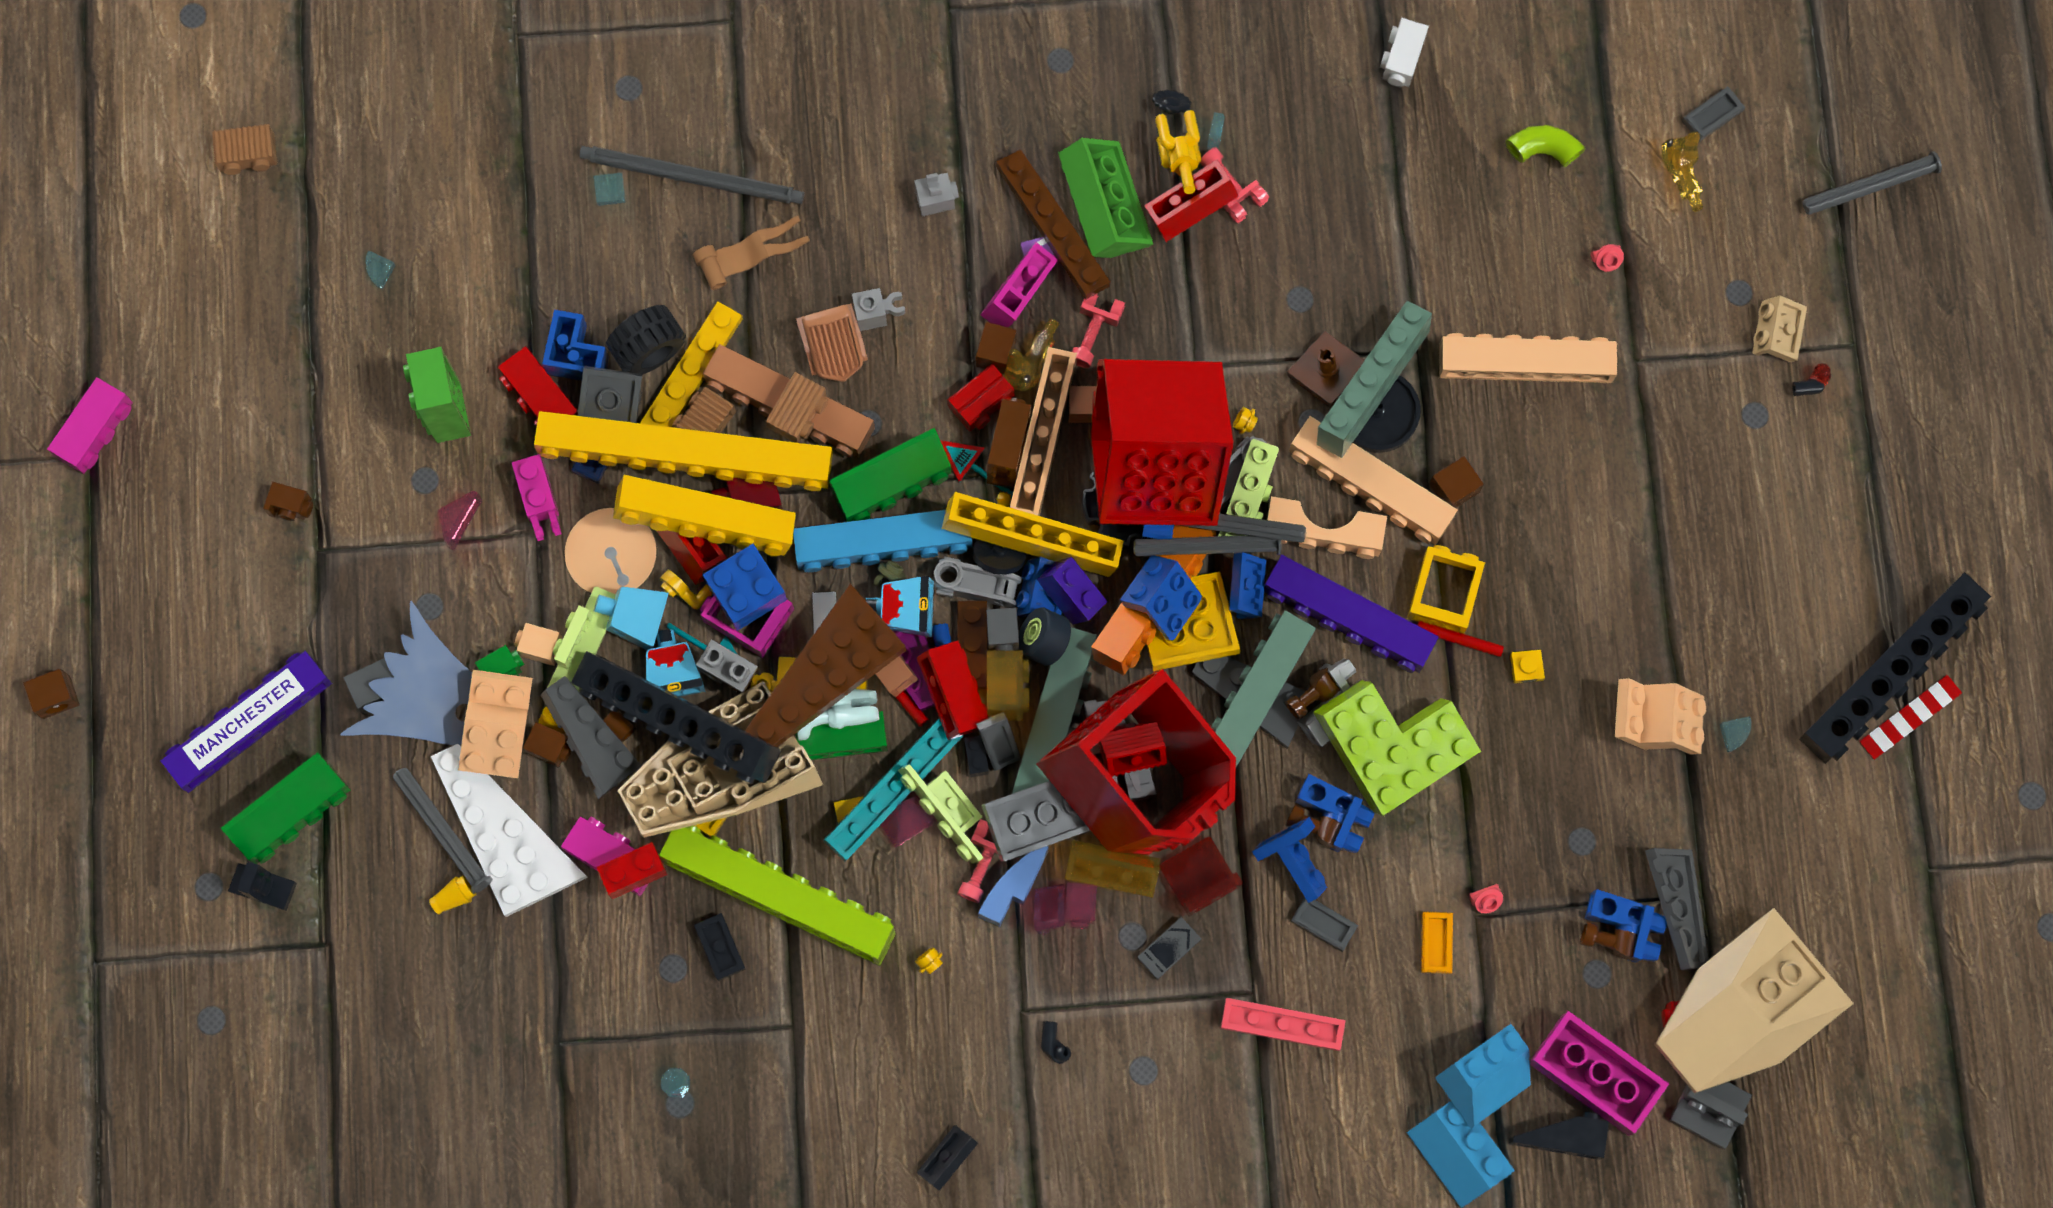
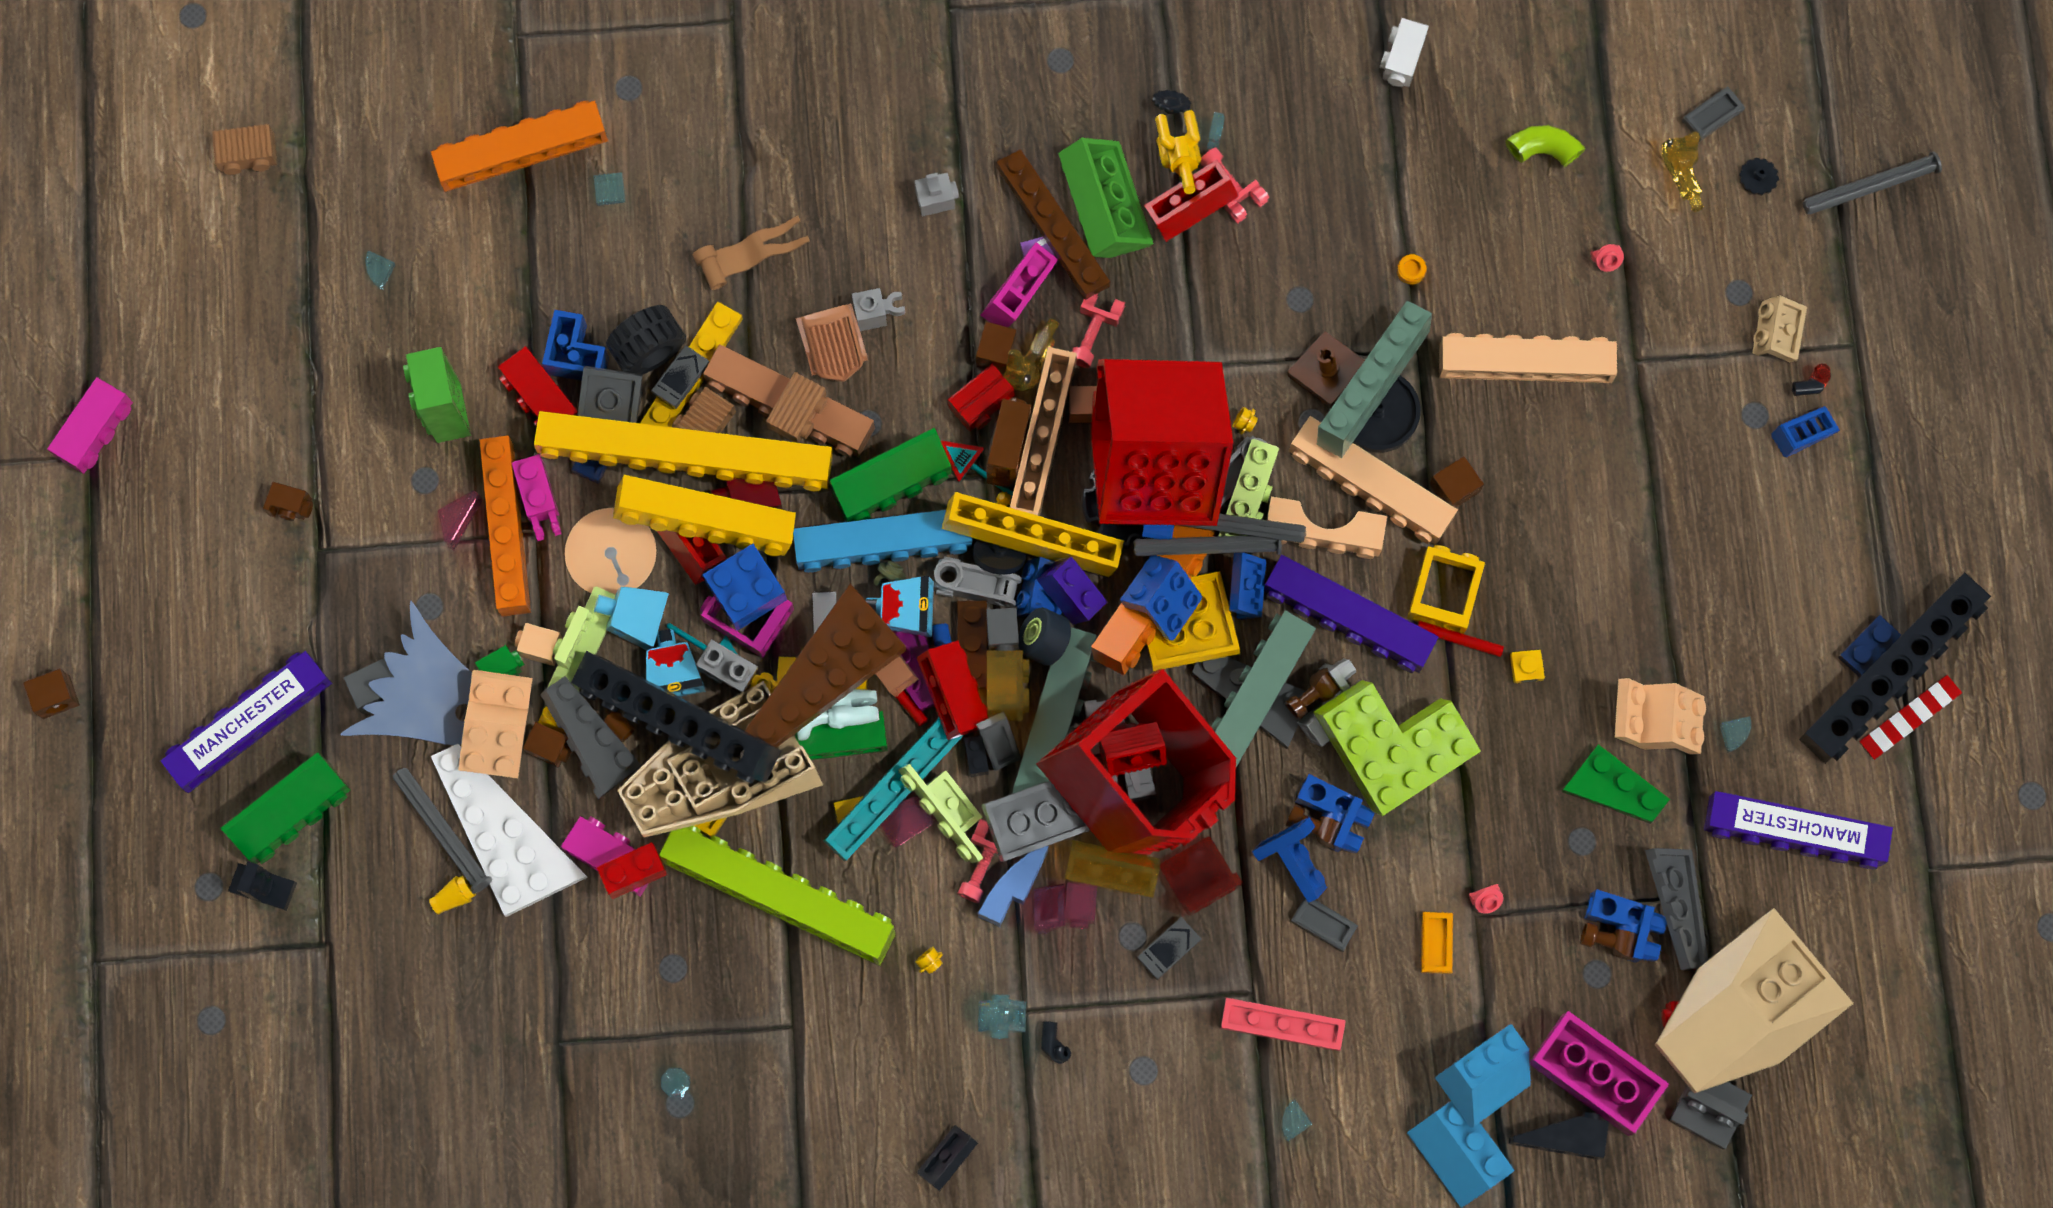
(505, 526): none -> orange brick
(519, 145): none -> orange brick
(675, 586): yellow plate -> none
(680, 377): none -> dark grey tile
(692, 174): dark grey piece -> none
(719, 947): black plate -> none
(1002, 1016): none -> clear light blue brick
(1294, 1121): none -> clear light blue tile
(1411, 269): none -> light orange tile
(1614, 785): none -> green wing
(1759, 176): none -> black piece
(1790, 441): none -> blue slope
(1798, 829): none -> dark purple brick
(1869, 646): none -> dark blue plate

